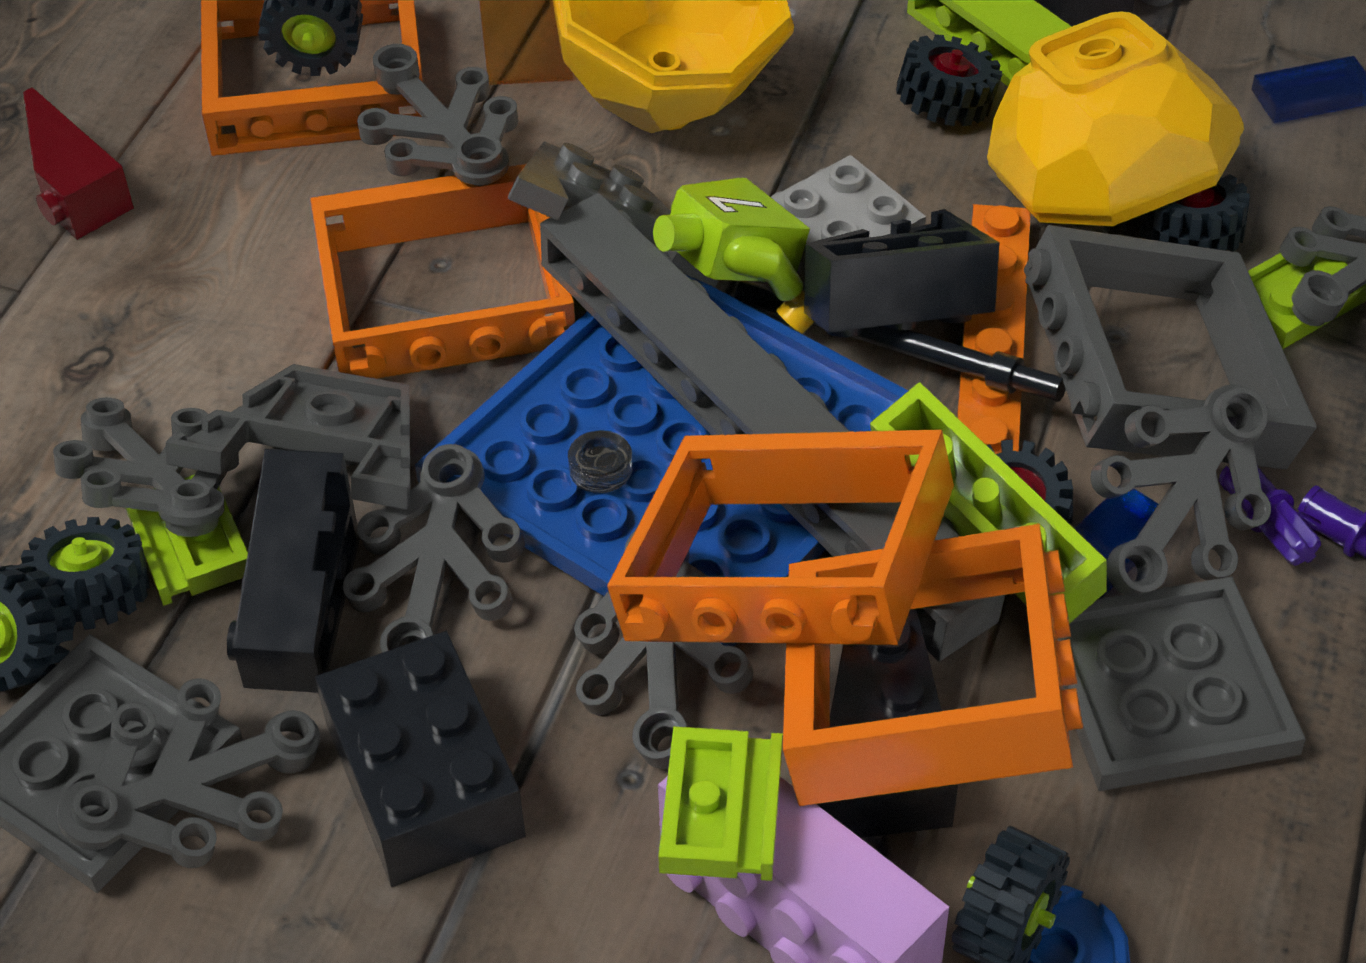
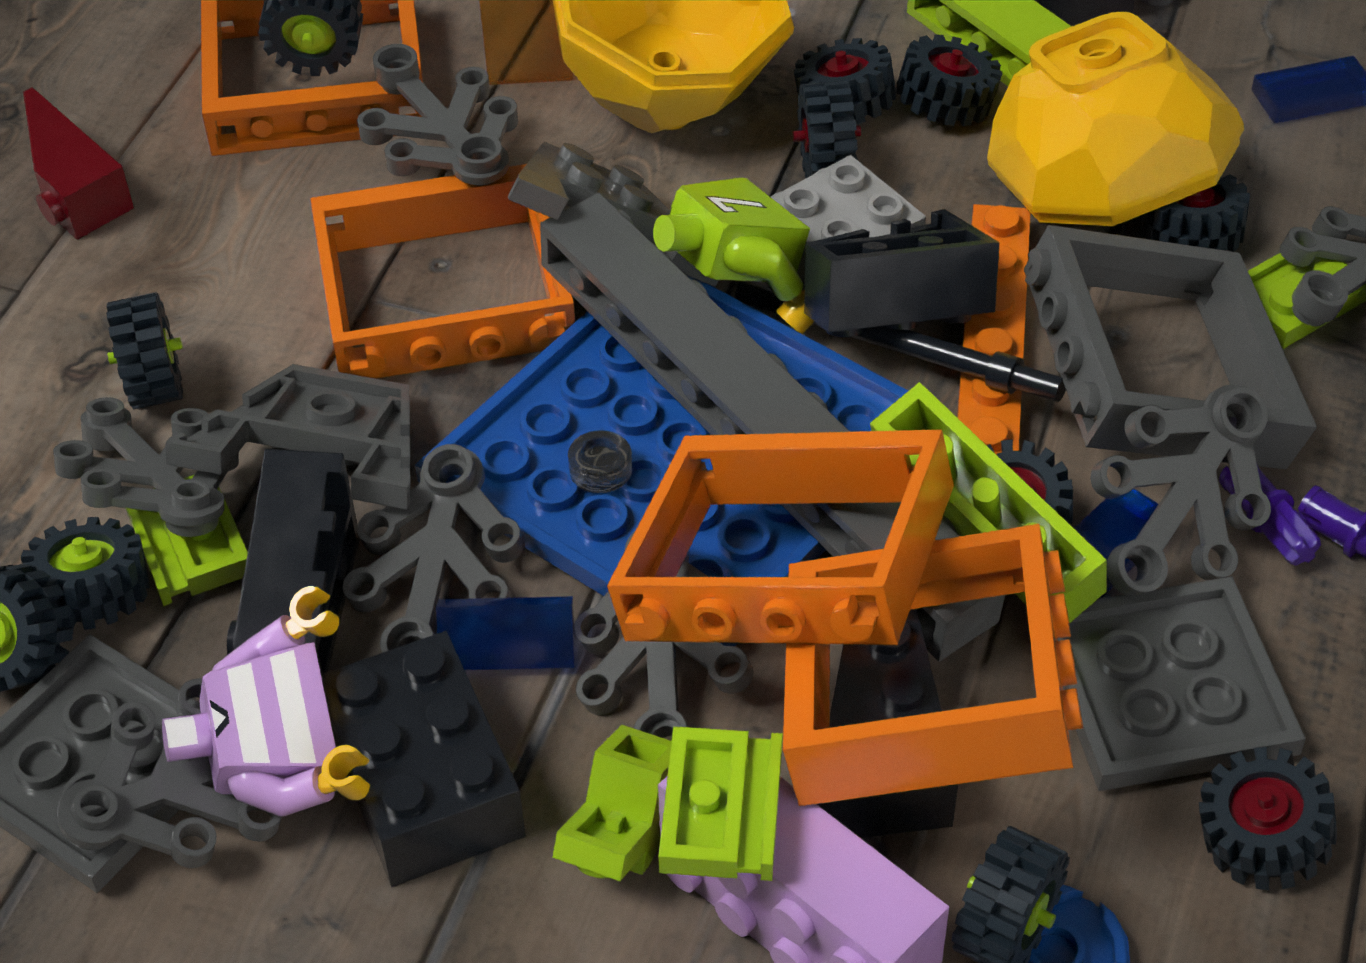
(144, 350): none -> black wheel
(270, 719): none -> torso
(510, 632): none -> clear blue tile
(620, 819): none -> lime brick
(825, 125): none -> black wheel
(864, 67): none -> black wheel
(1268, 818): none -> black wheel

